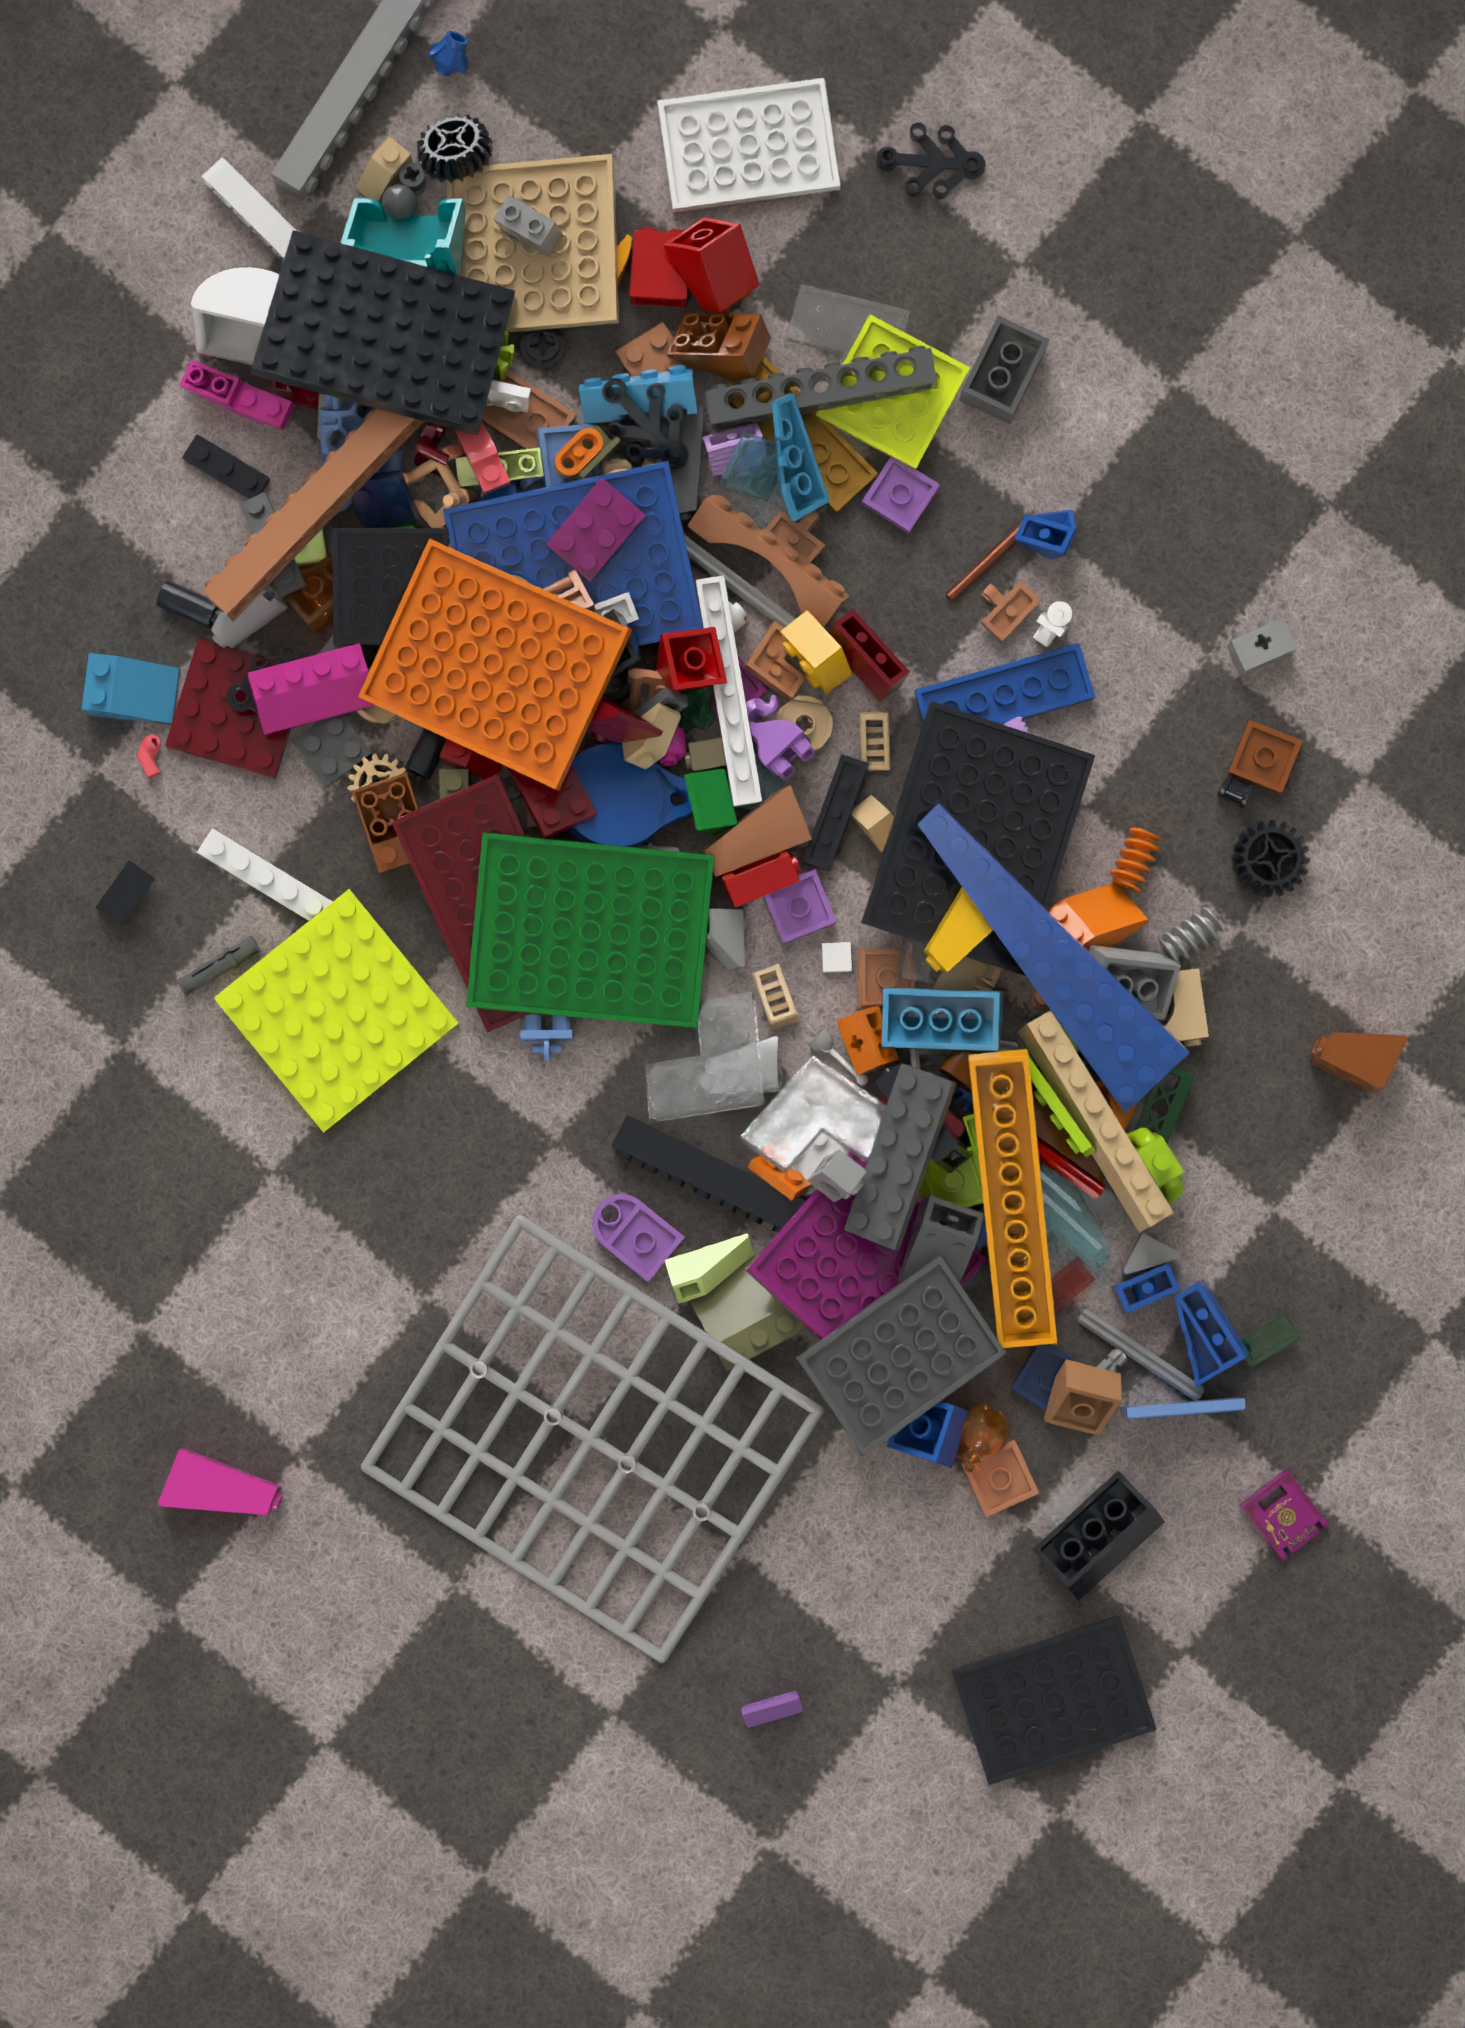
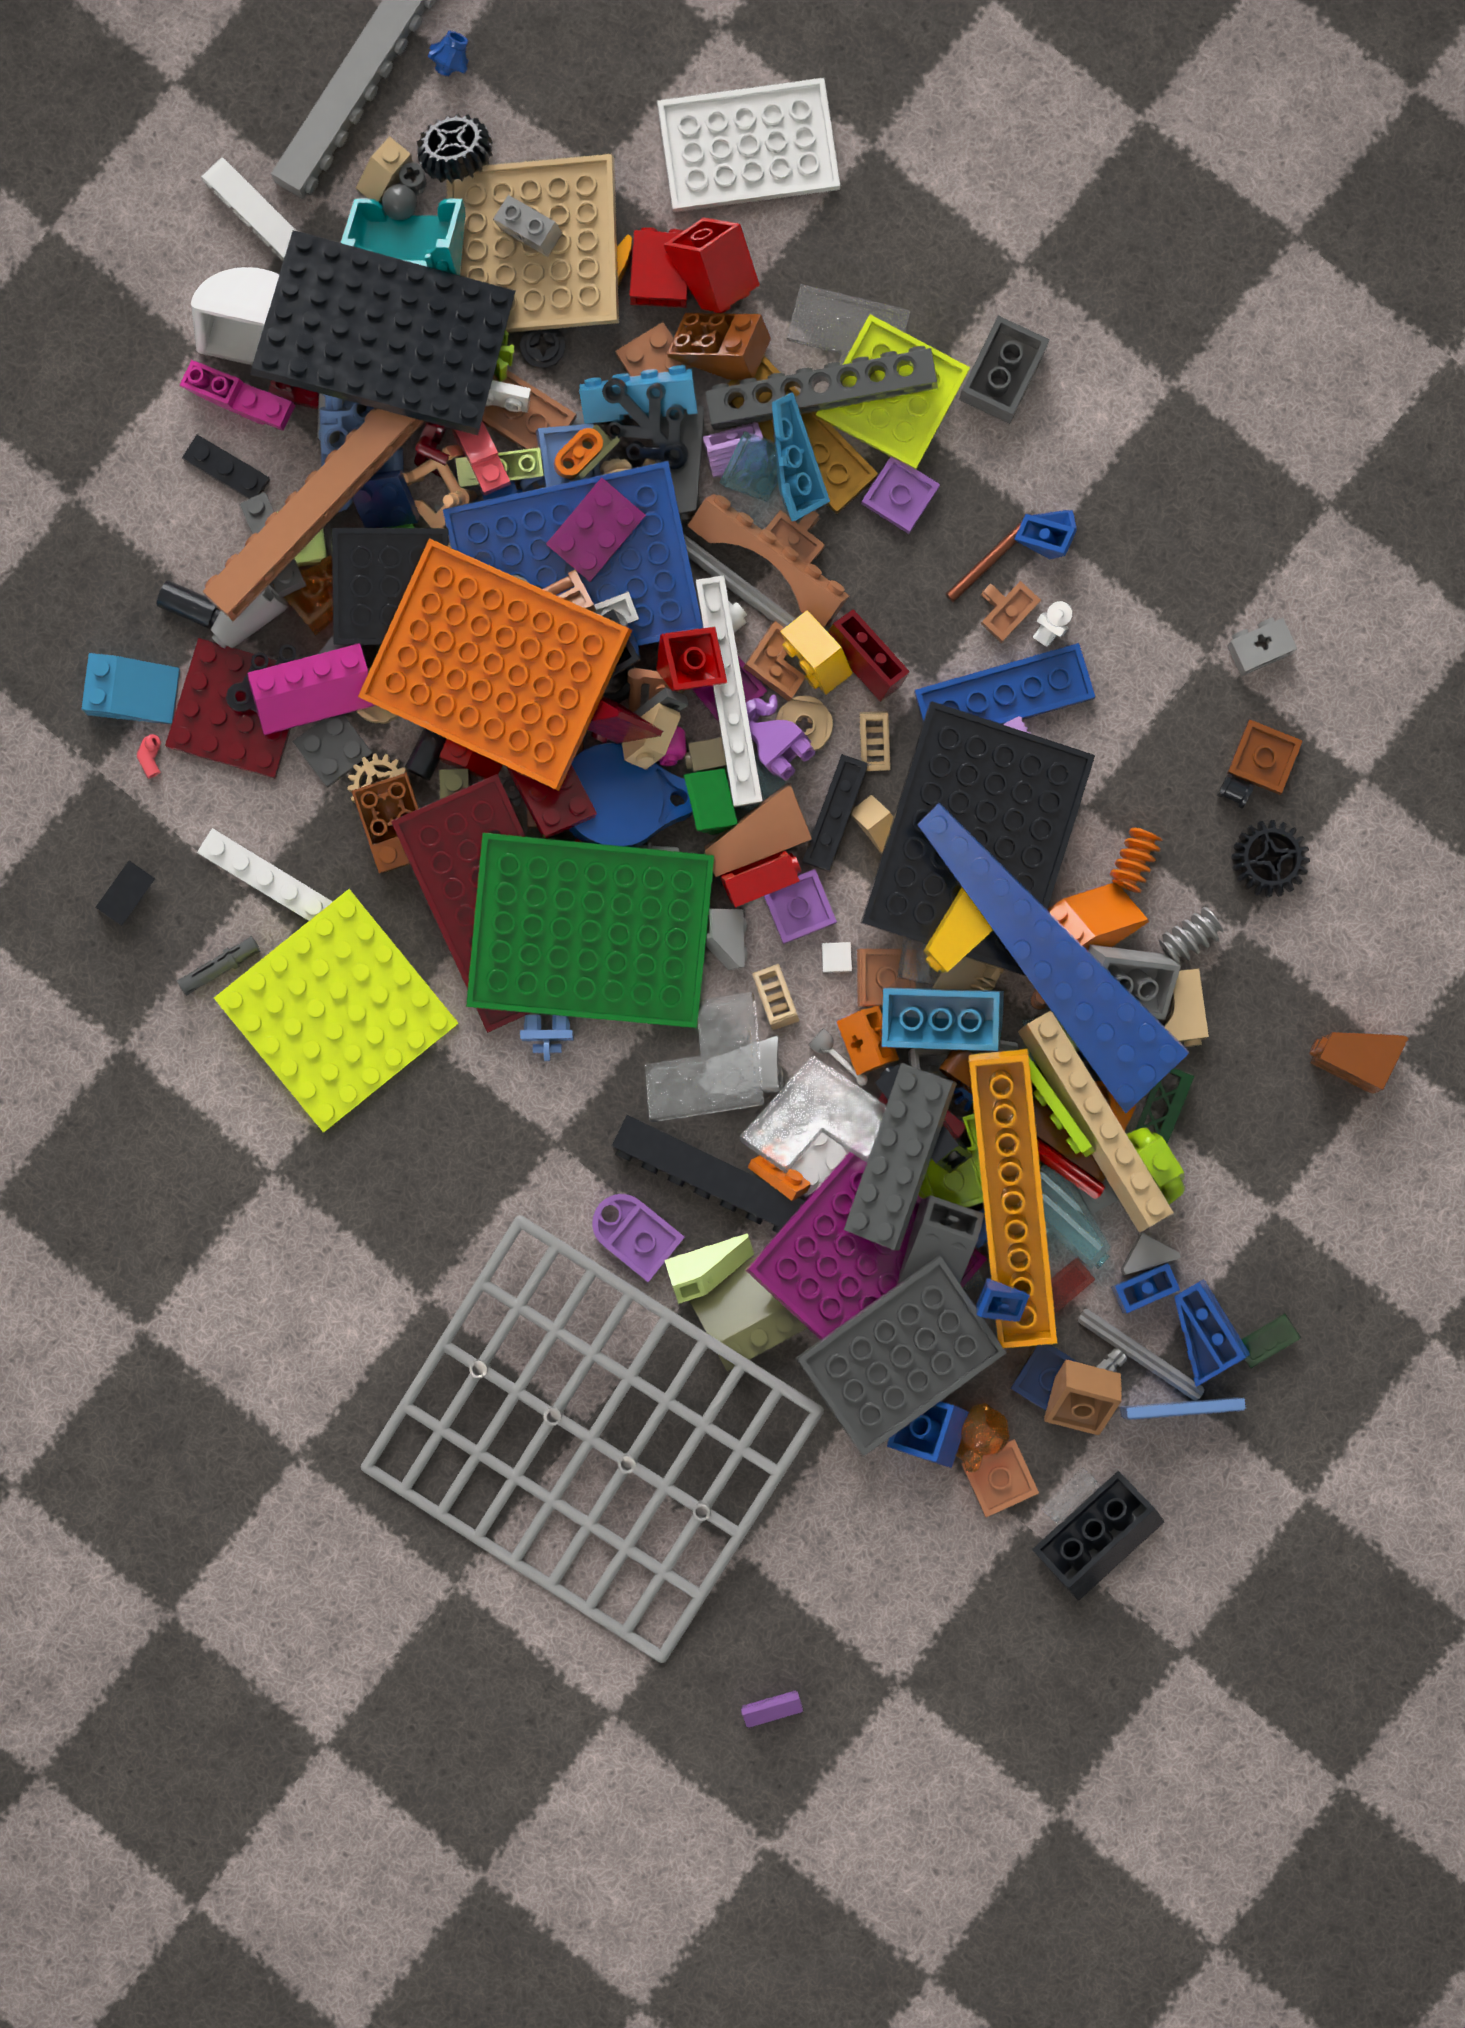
(214, 1486): dark pink slope -> none
(698, 711): clear green hips -> none
(837, 1176): light grey brick -> none
(934, 161): black plant -> none
(1001, 1302): none -> blue slope
(1053, 1699): black plate -> none
(1289, 1519): magenta container -> none

